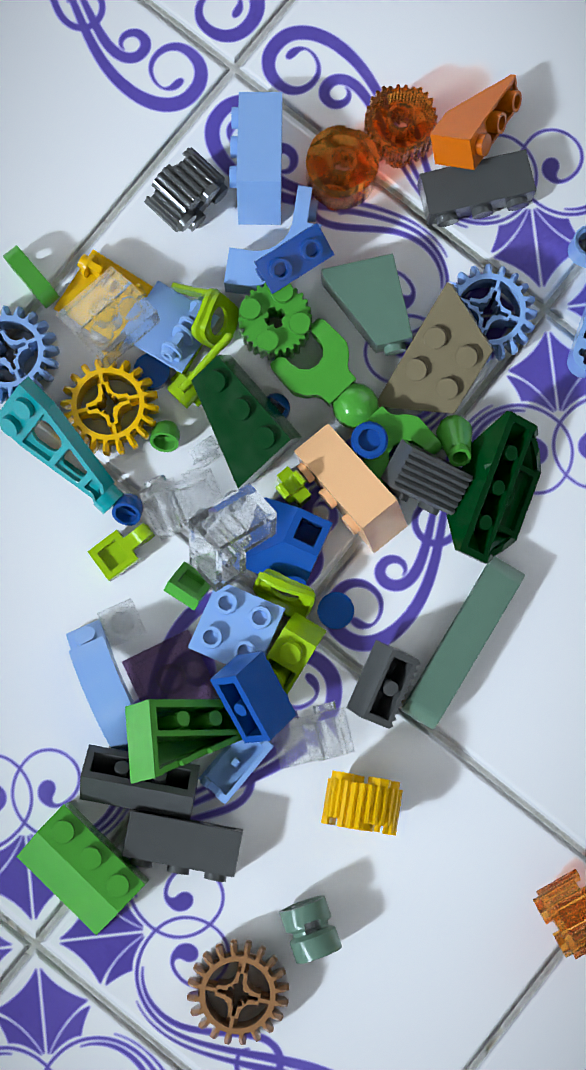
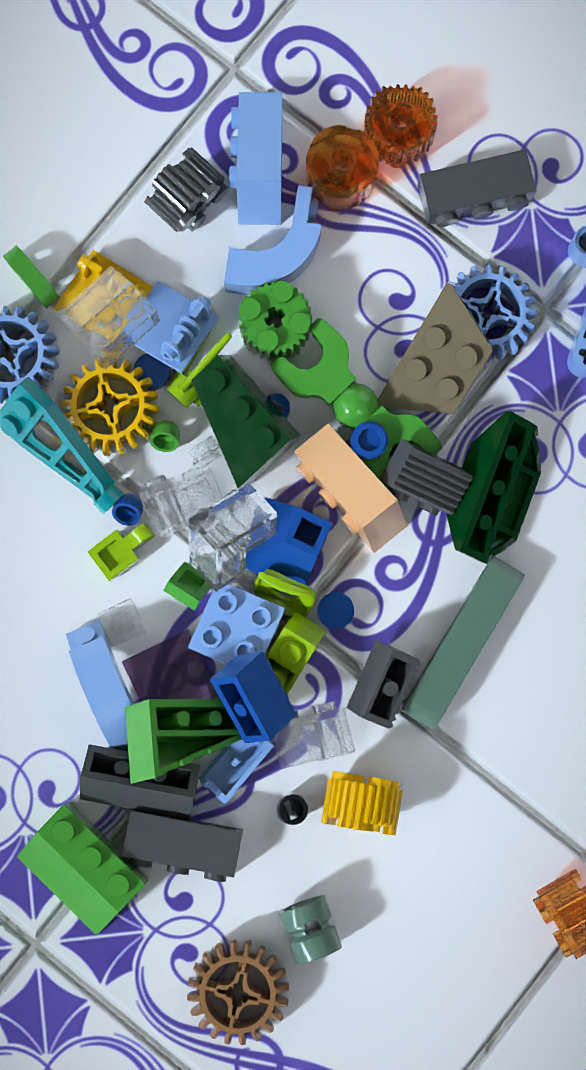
(212, 300): lime piece -> none
(292, 487): lime plate -> none
(293, 258): blue hinge -> none
(298, 807): none -> black hinge
(372, 301): sand green slope -> none
(456, 439): bright green cone -> none
(473, 126): orange slope -> none

